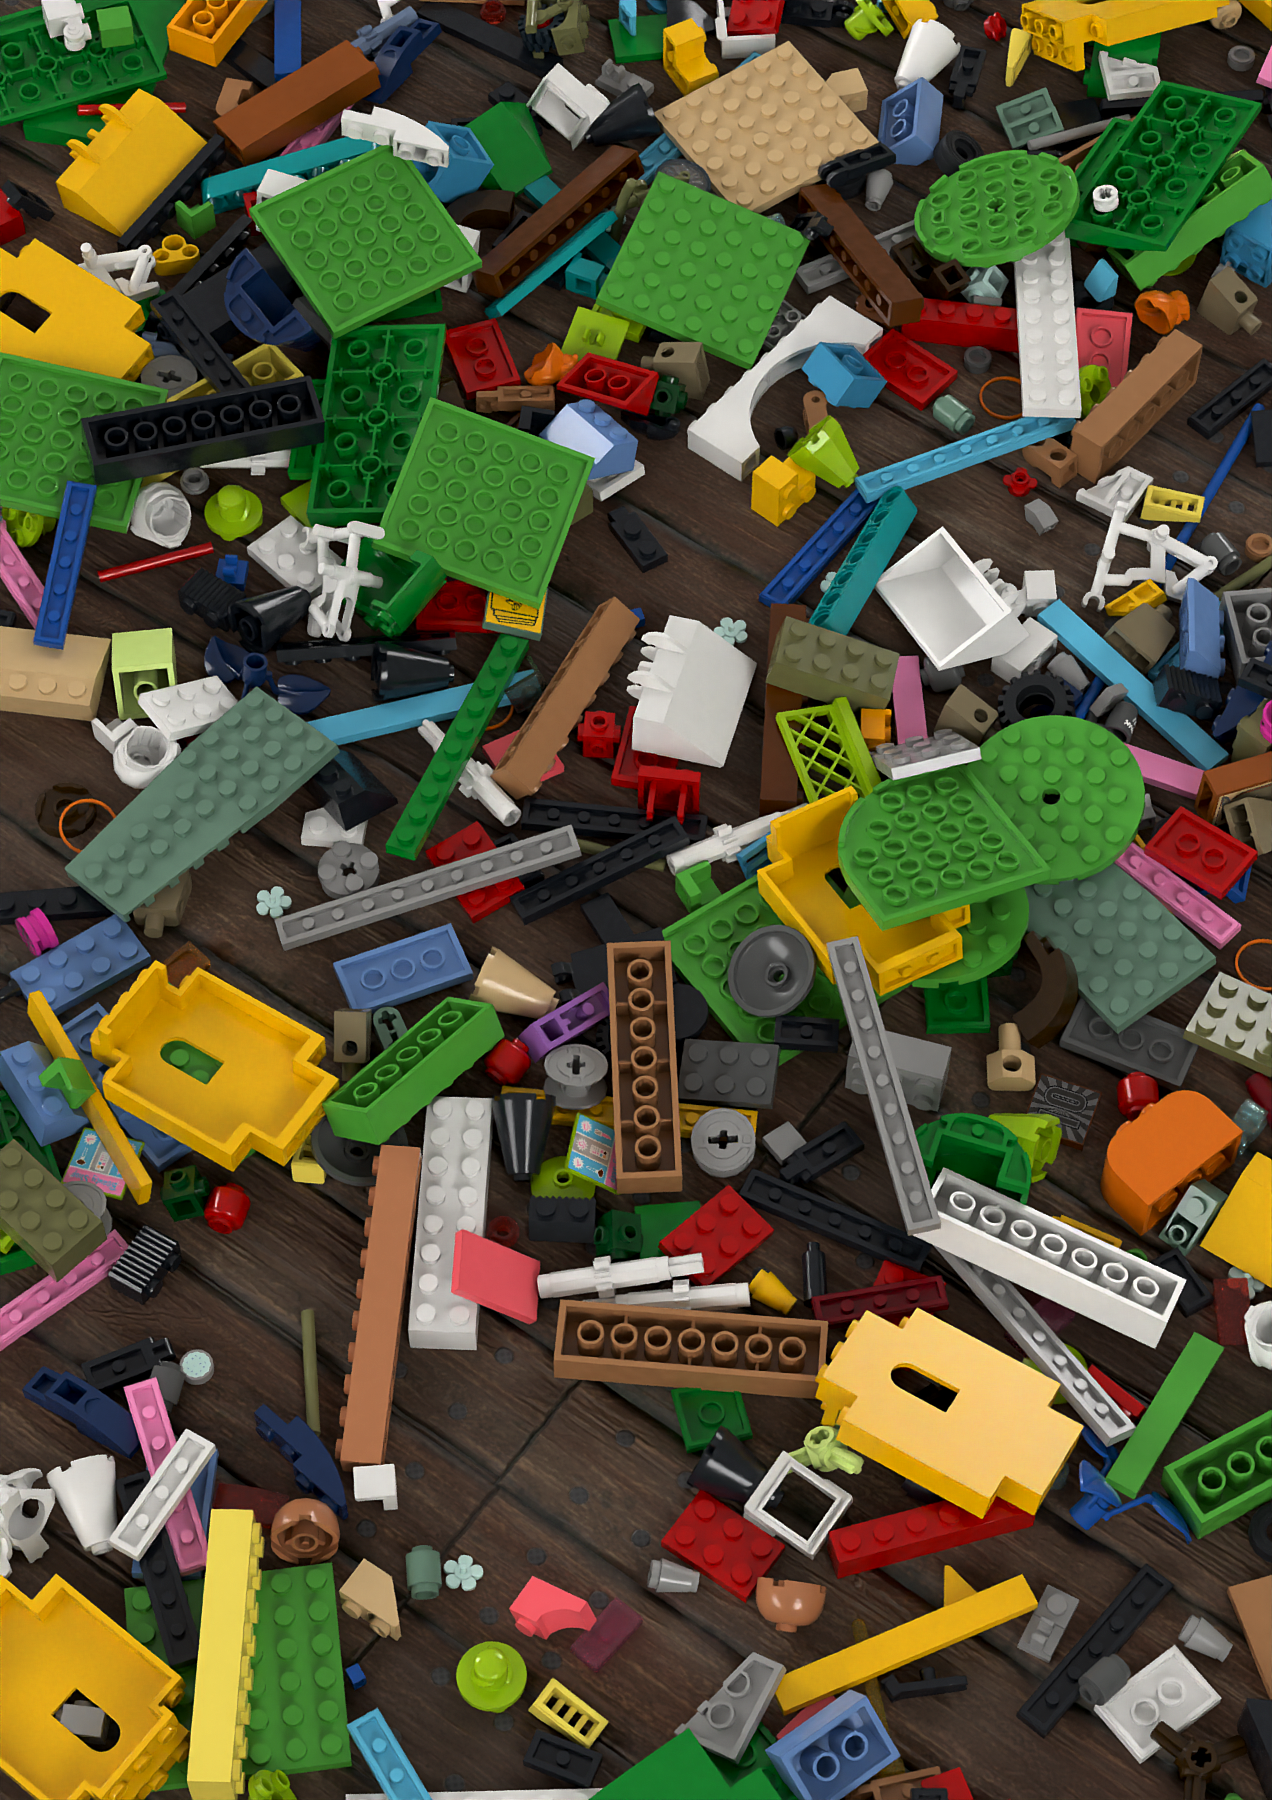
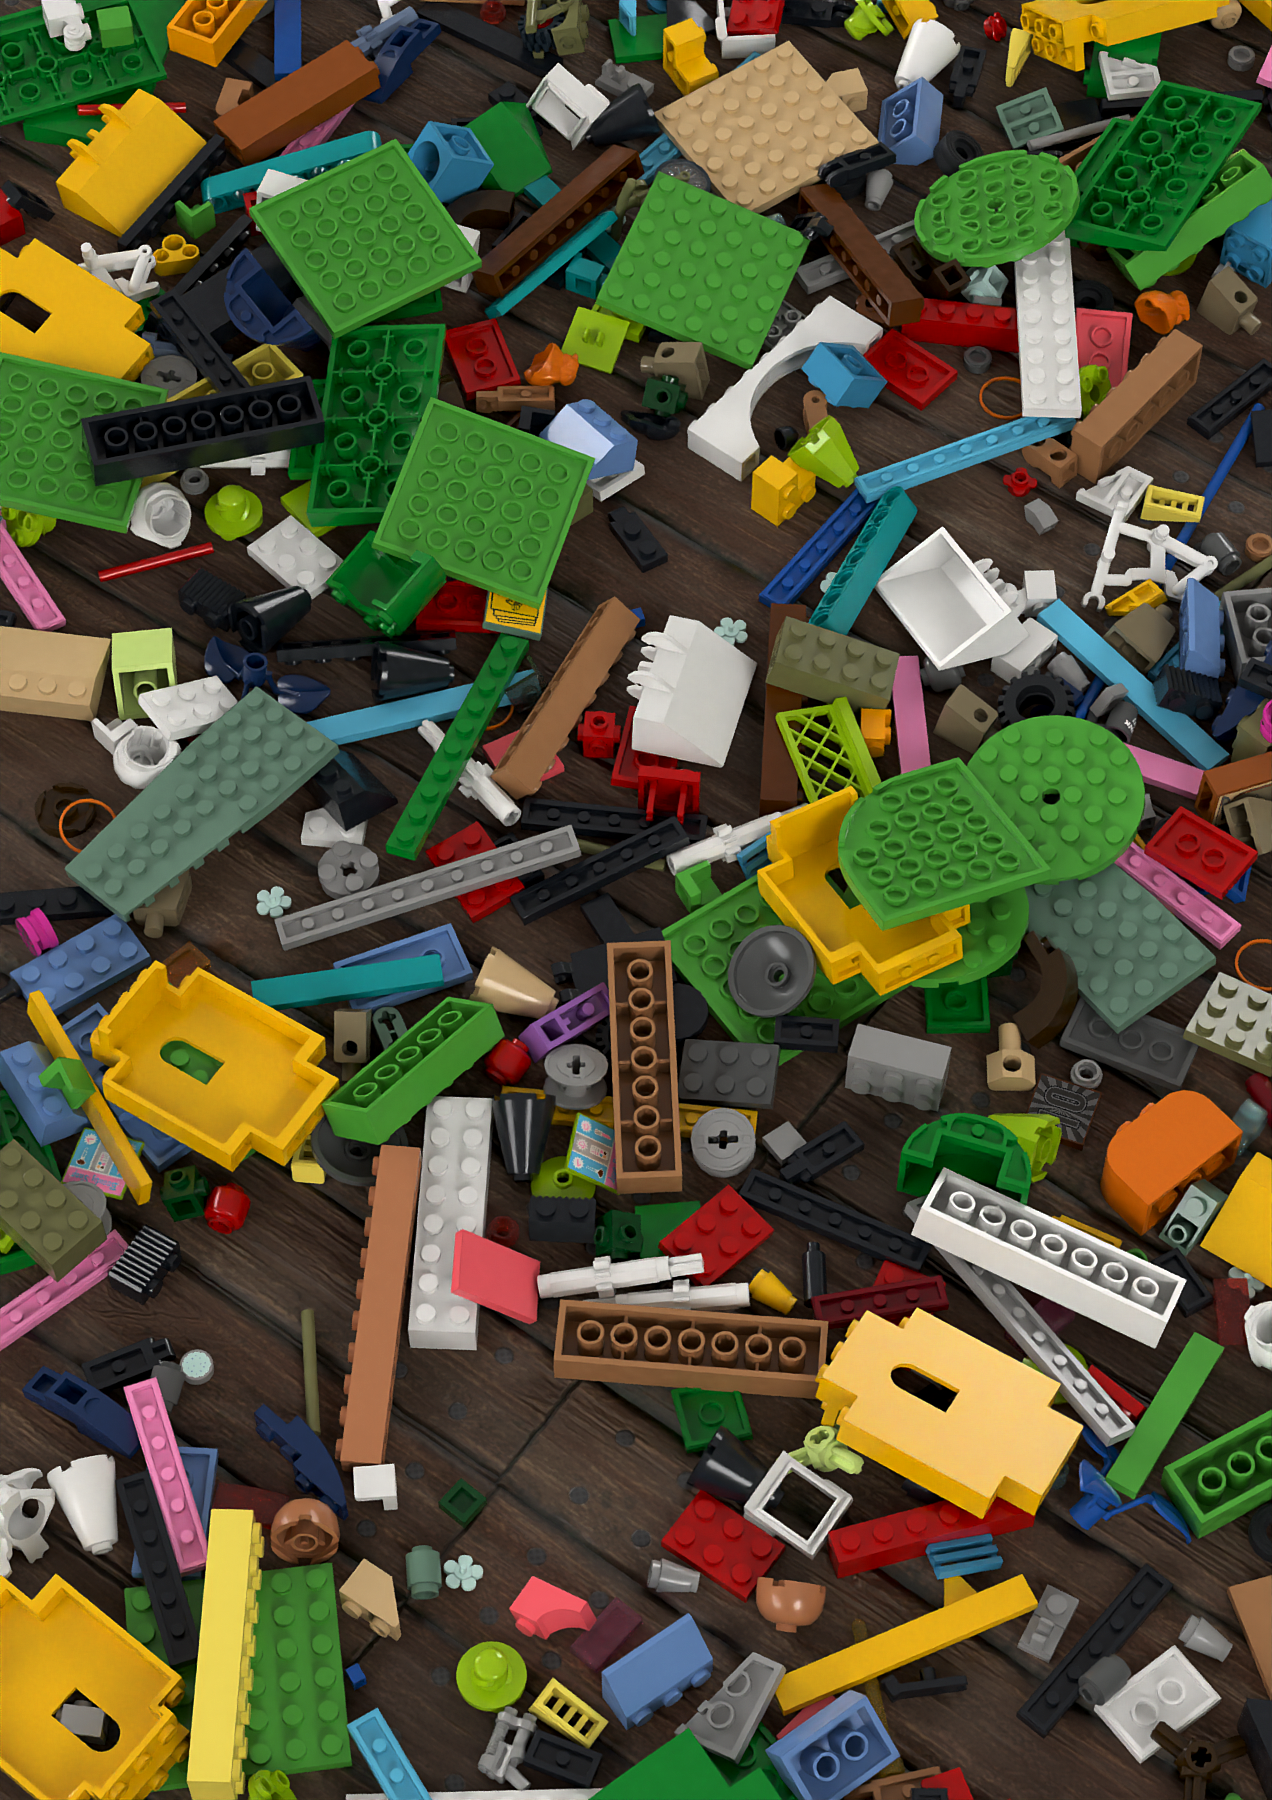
(65, 565): blue tile -> none
(162, 1495): white plate -> none
(233, 571): blue tile -> none
(338, 580): white piece -> none
(349, 983): none -> teal tile
(407, 136): white slope -> none
(462, 1503): none -> dark green plate
(501, 1758): none -> light grey piece
(611, 383): red slope -> none
(657, 1673): none -> medium blue slope
(883, 1086): light grey plate -> none
(924, 755): light grey plate -> none
(953, 414): sand green brick -> none
(961, 1551): none -> dark azure tile
(1089, 1068): none -> light grey plate
(1102, 281): medium azure slope -> none
(1105, 198): white bush -> none
(1135, 1094): red head -> none

